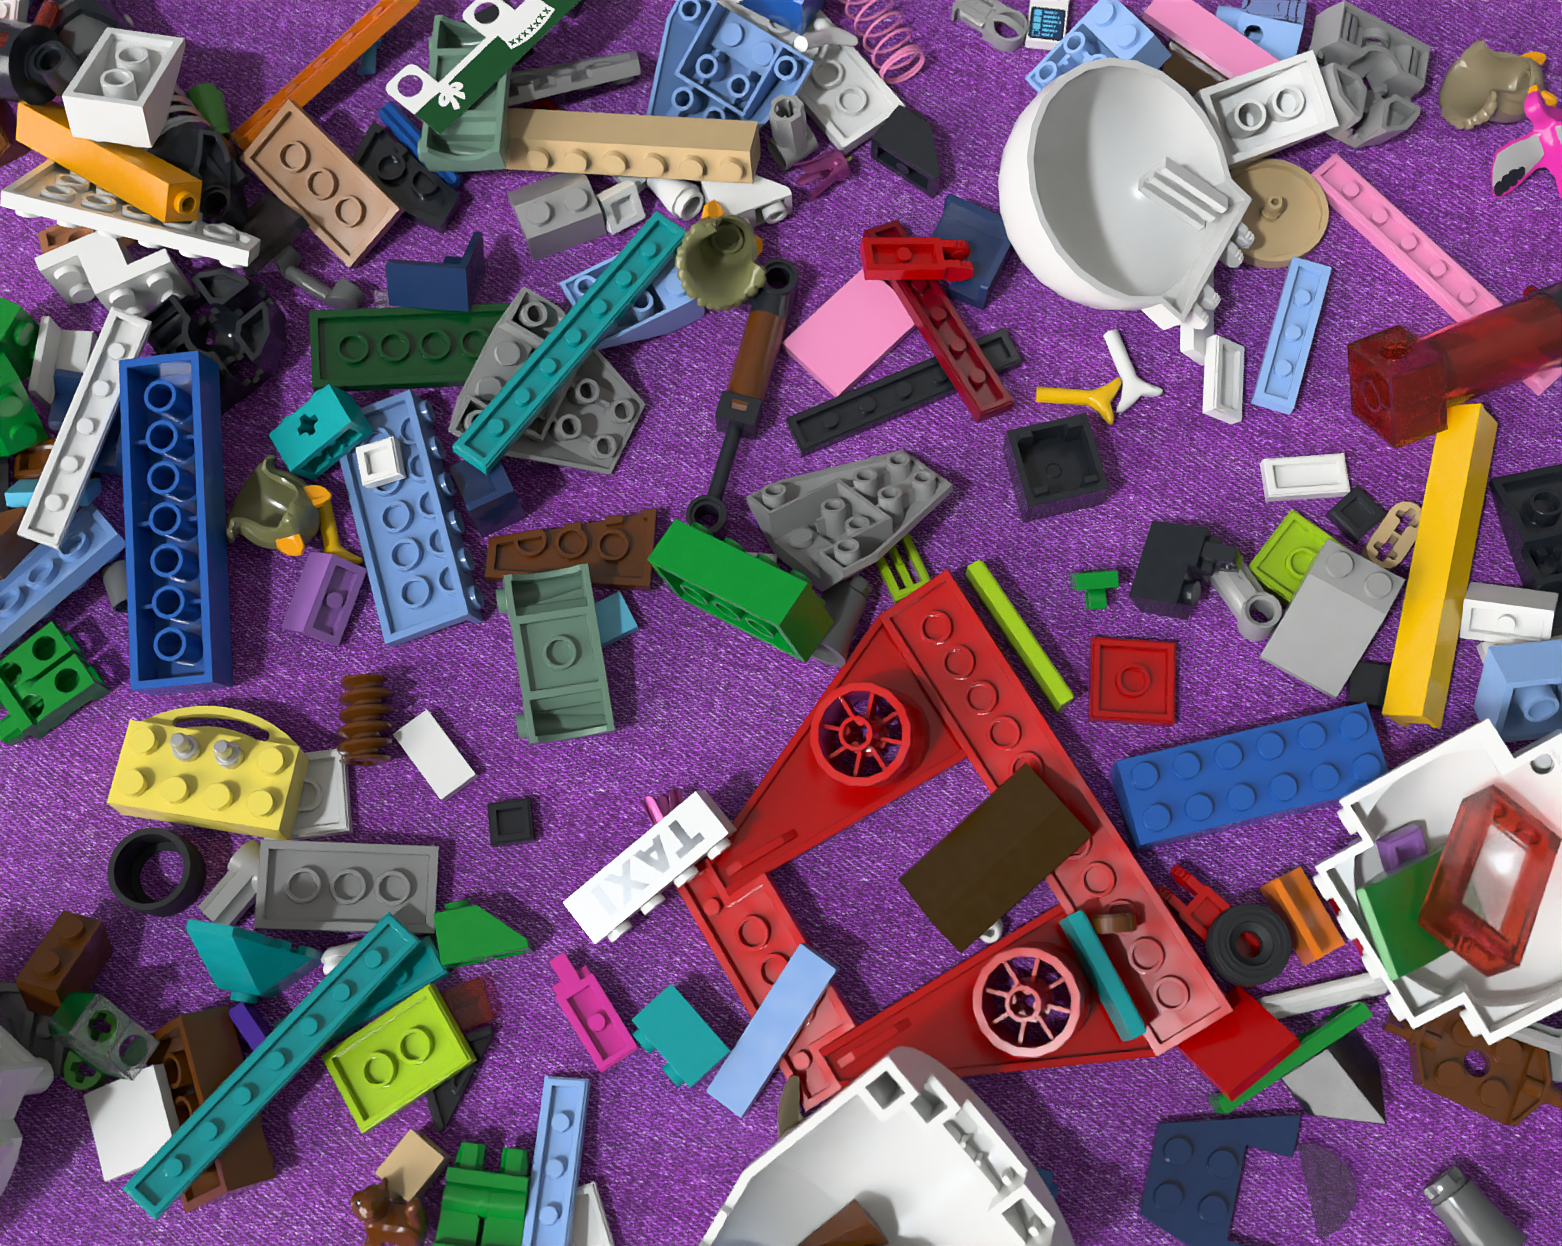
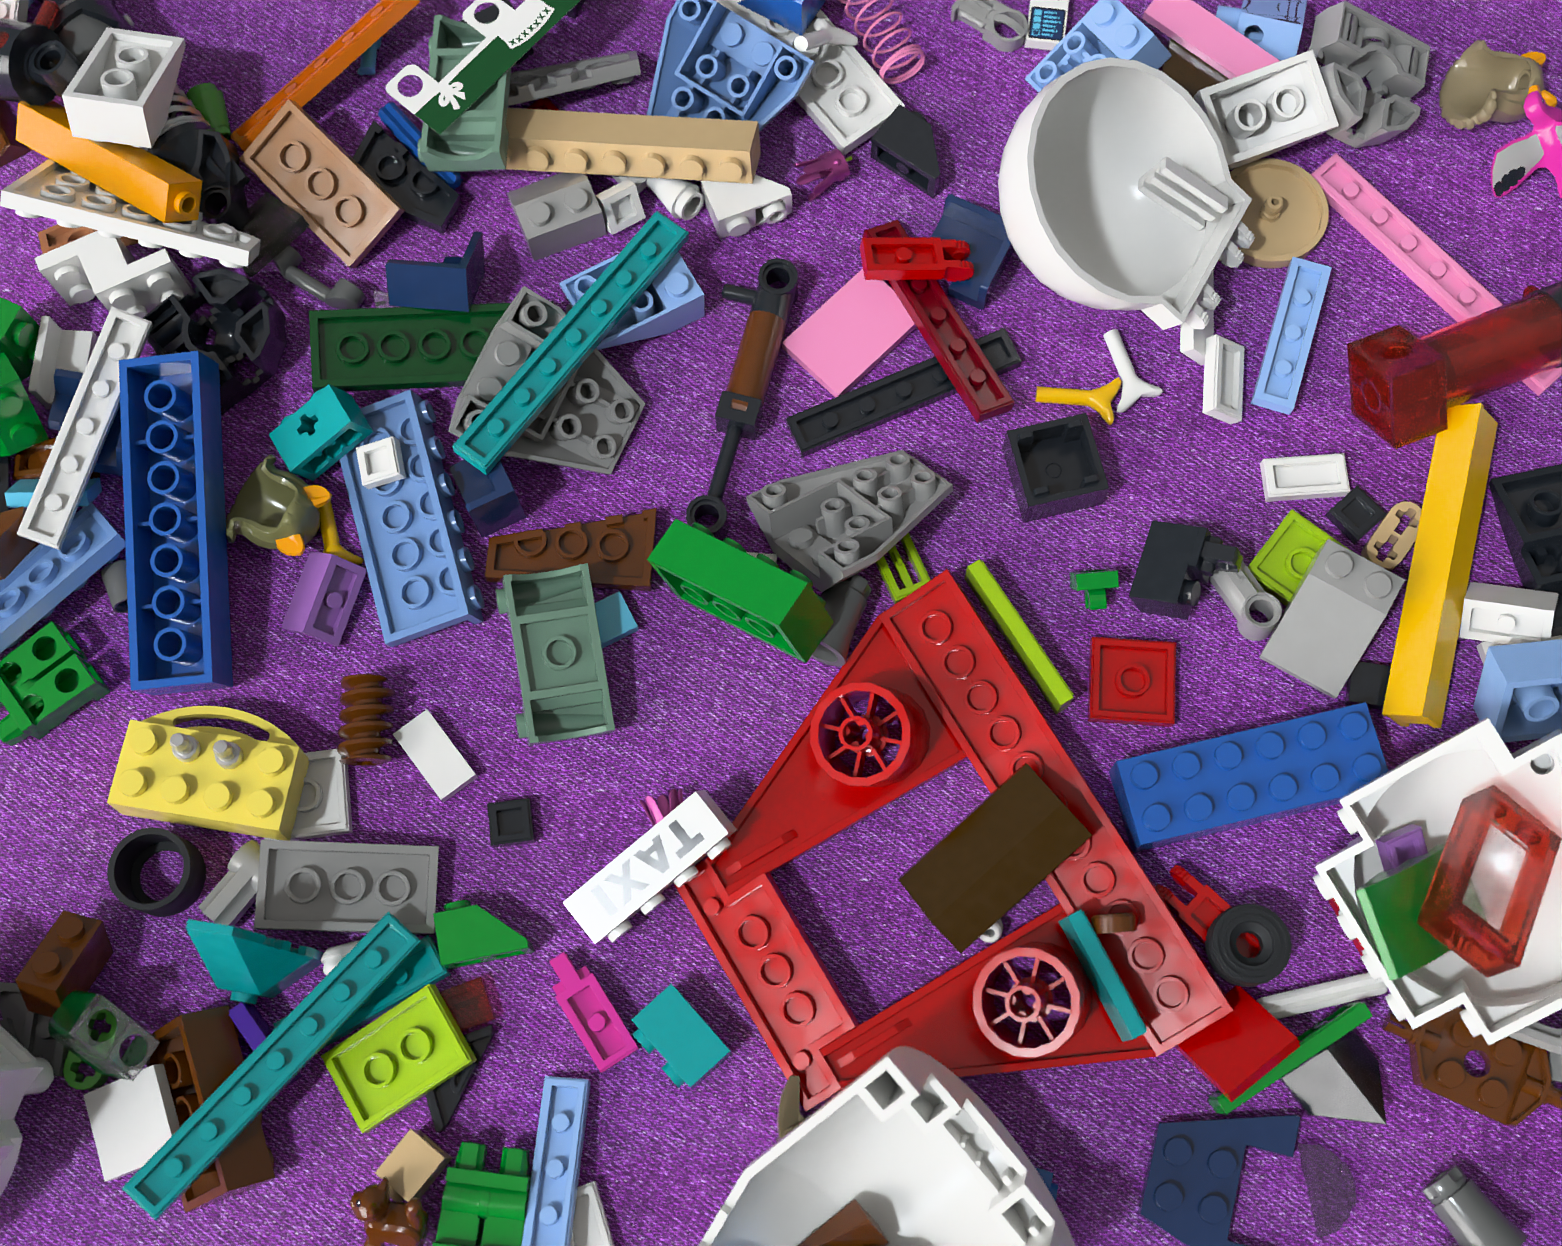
(720, 260): olive hair -> none
(772, 1030): tile -> none
(791, 135): light grey piece -> none
(1303, 914): orange panel -> none

